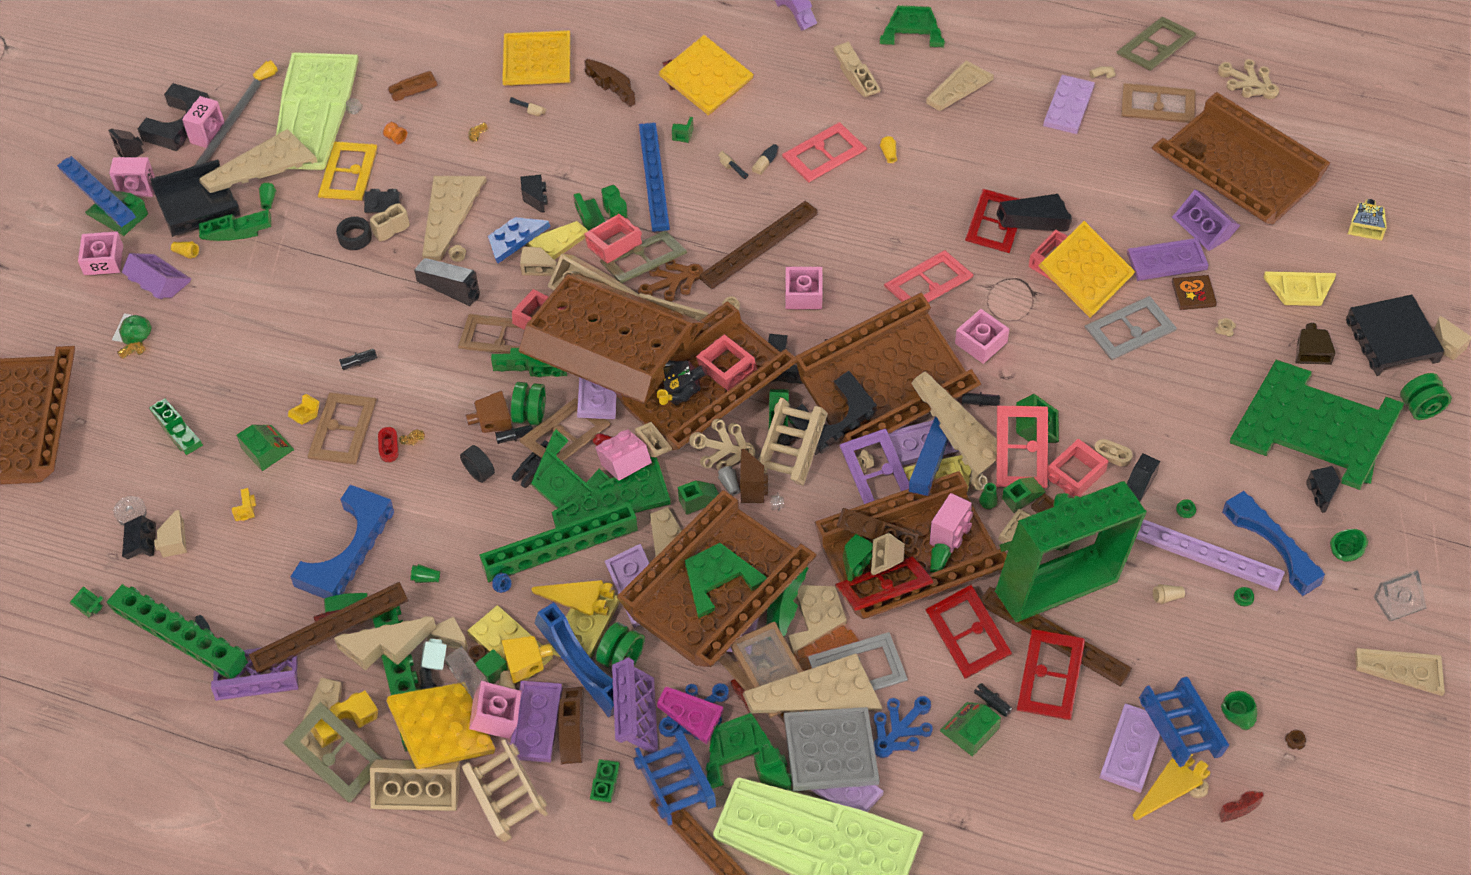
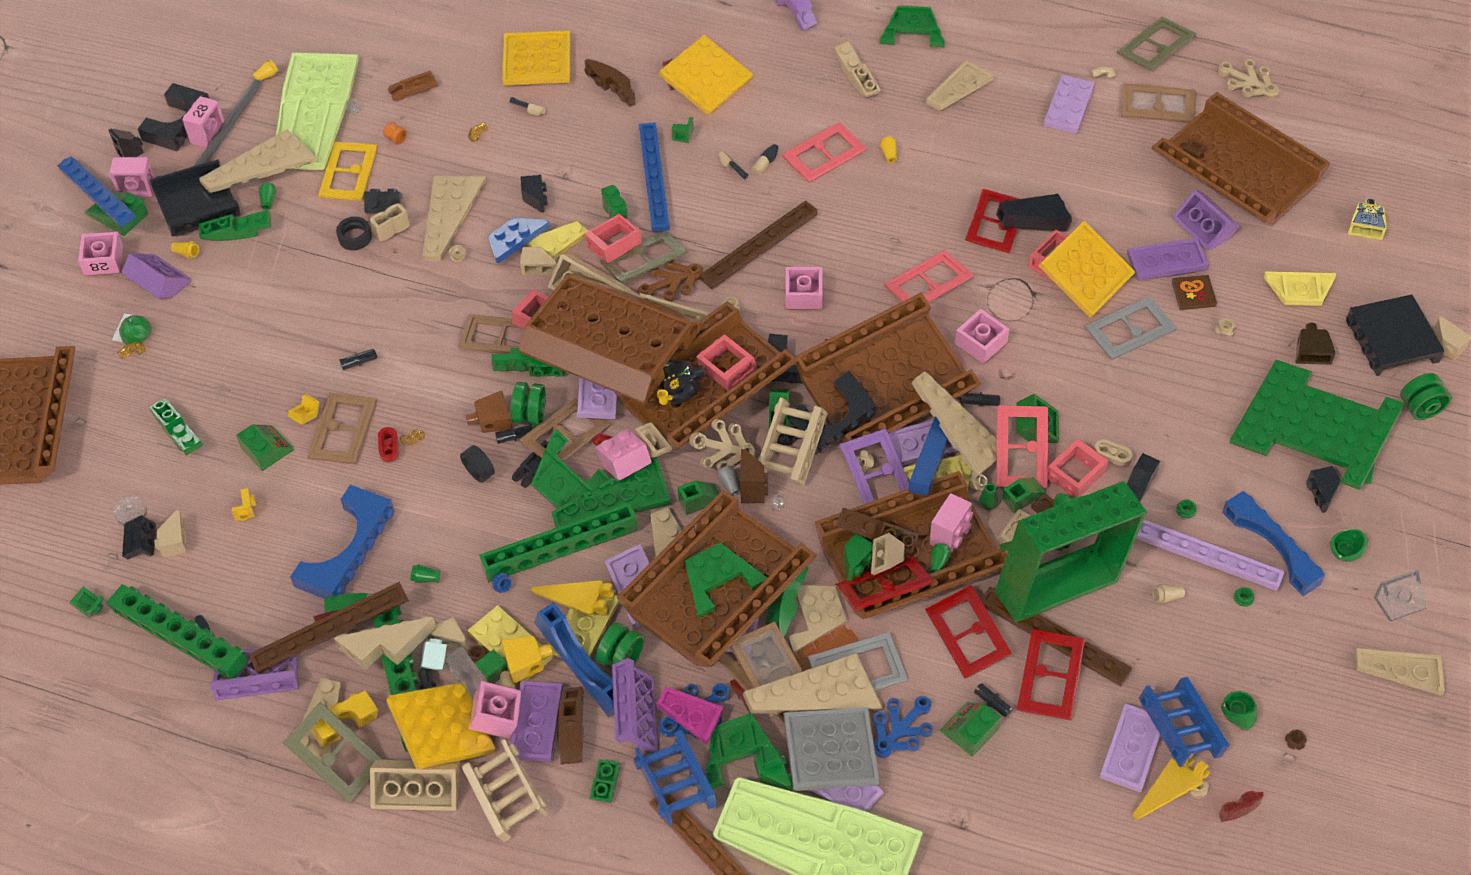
(449, 280): black slope -> none
(588, 212): green panel -> none

